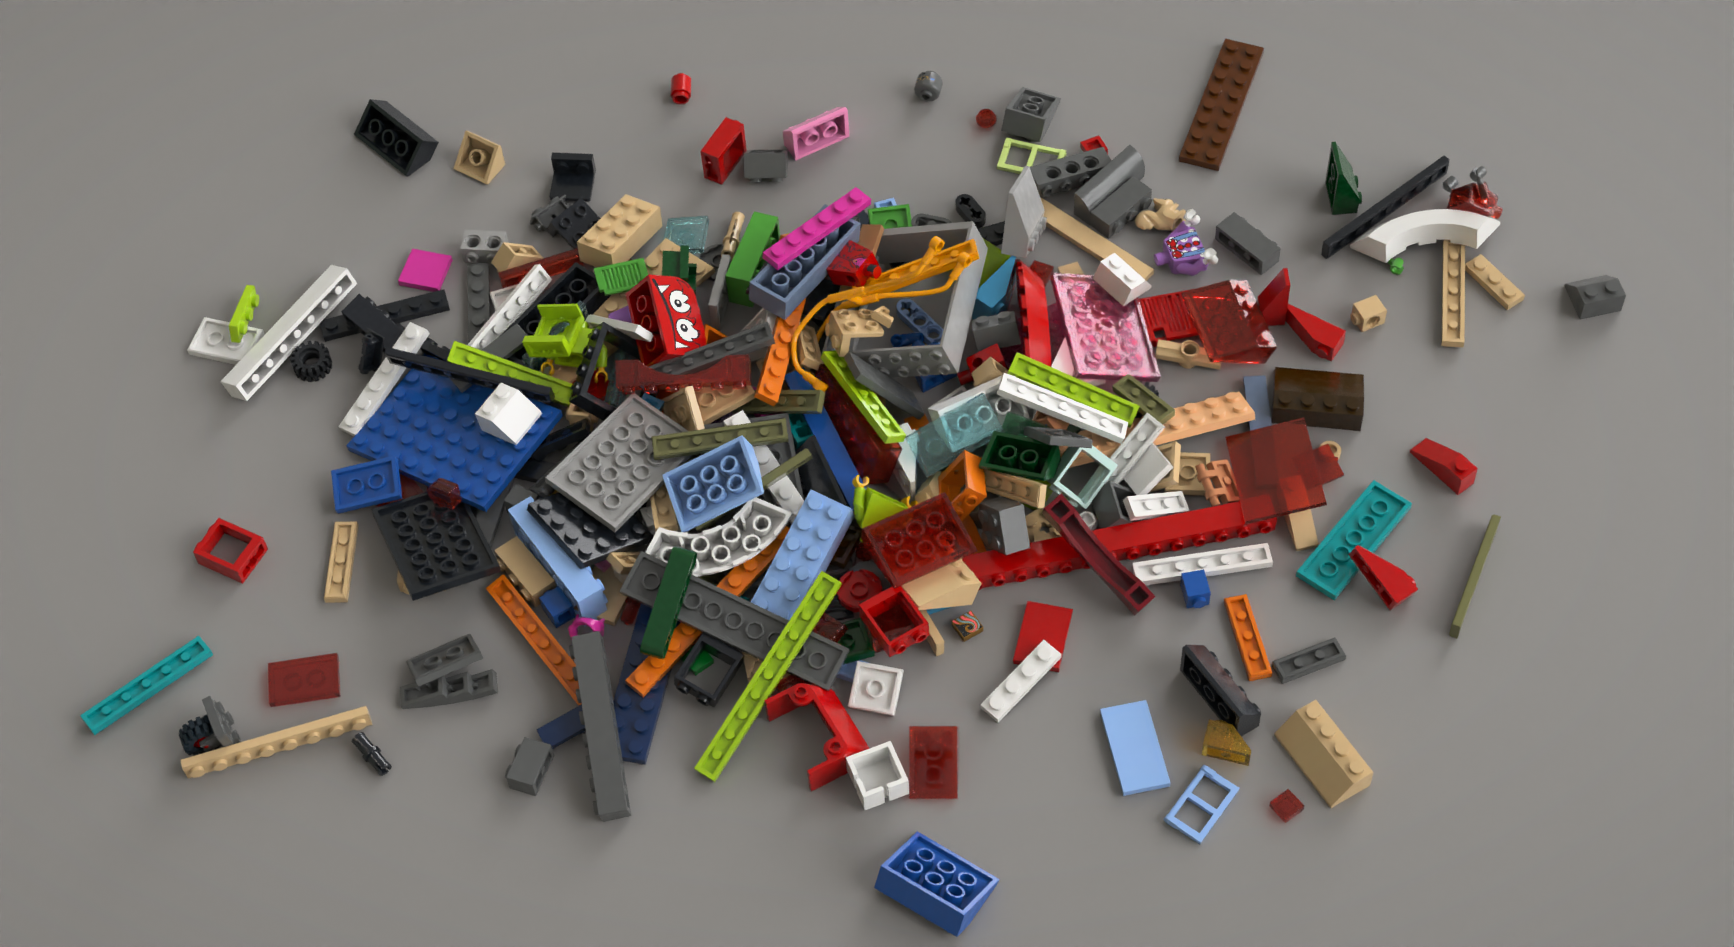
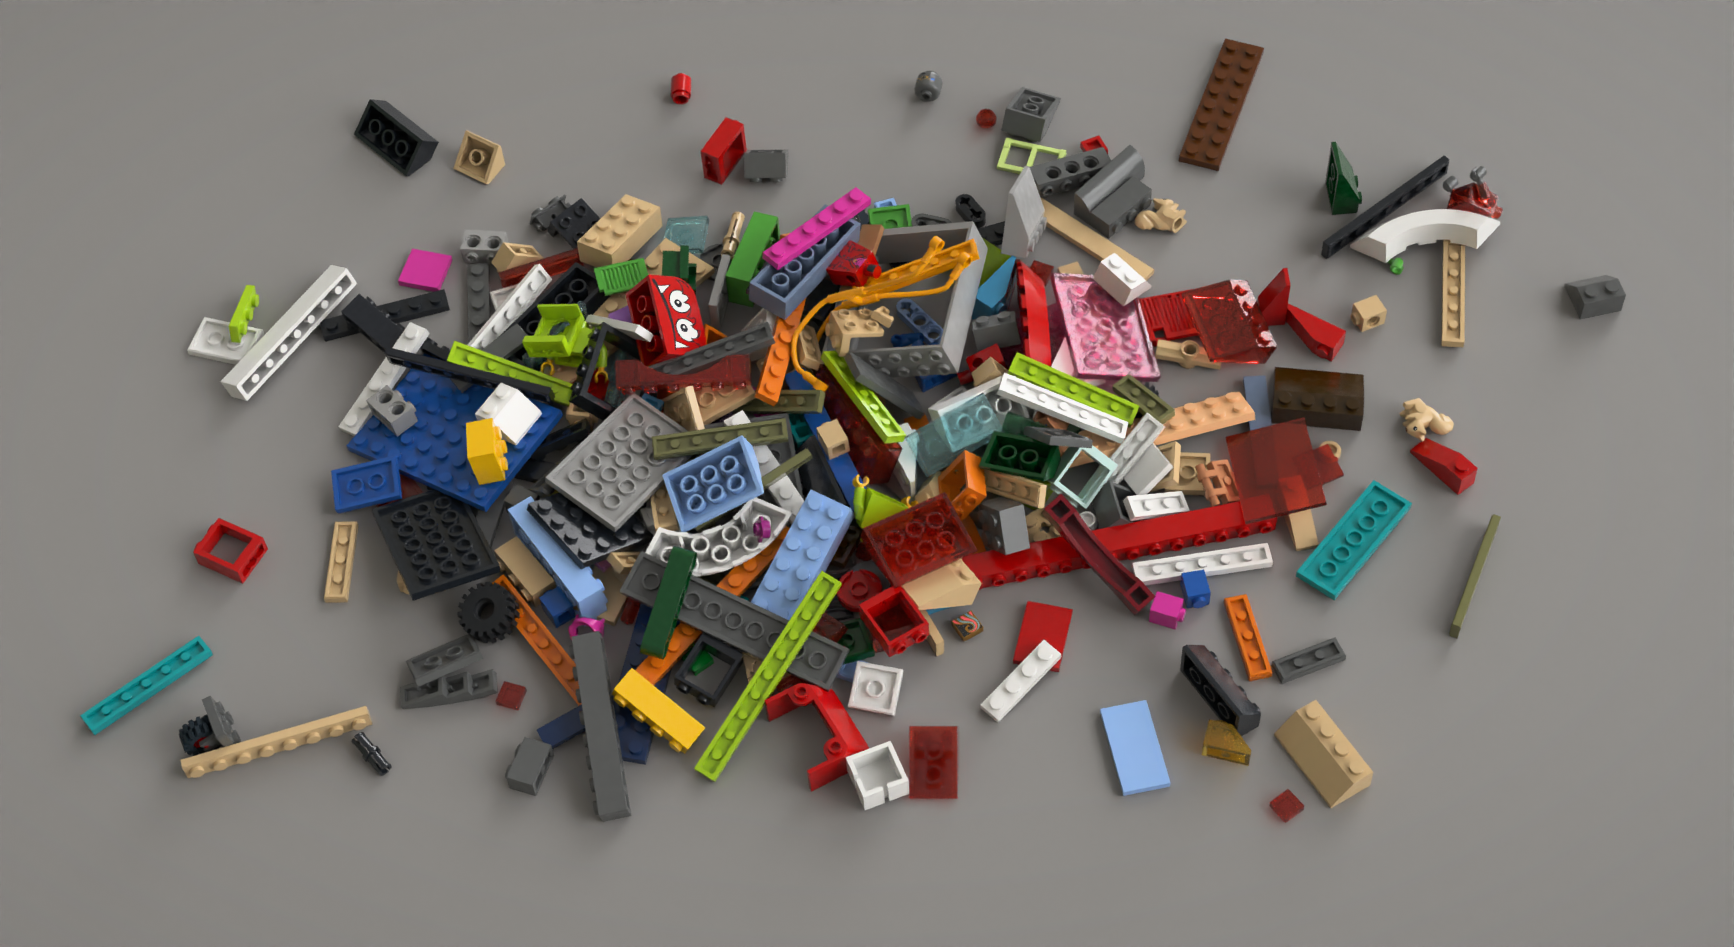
(304, 680): clear red tile -> none
(311, 351): black tyre -> none
(372, 352): black hinge -> none
(392, 410): none -> light grey brick
(444, 493): clear red piece -> none
(486, 451): none -> yellow brick
(498, 622): none -> black tyre
(511, 695): none -> clear red tile
(572, 176): black bracket -> none
(657, 711): none -> yellow brick
(761, 529): none -> magenta plate
(817, 133): bright pink slope -> none
(833, 439): none -> tan brick
(935, 883): blue slope -> none
(1167, 610): none -> dark pink brick
(1184, 249): torso -> none
(1188, 795): light blue window -> none
(1247, 243): dark grey brick -> none
(1387, 579): red slope -> none
(1422, 416): none -> tan animal
(1494, 282): tan plate -> none

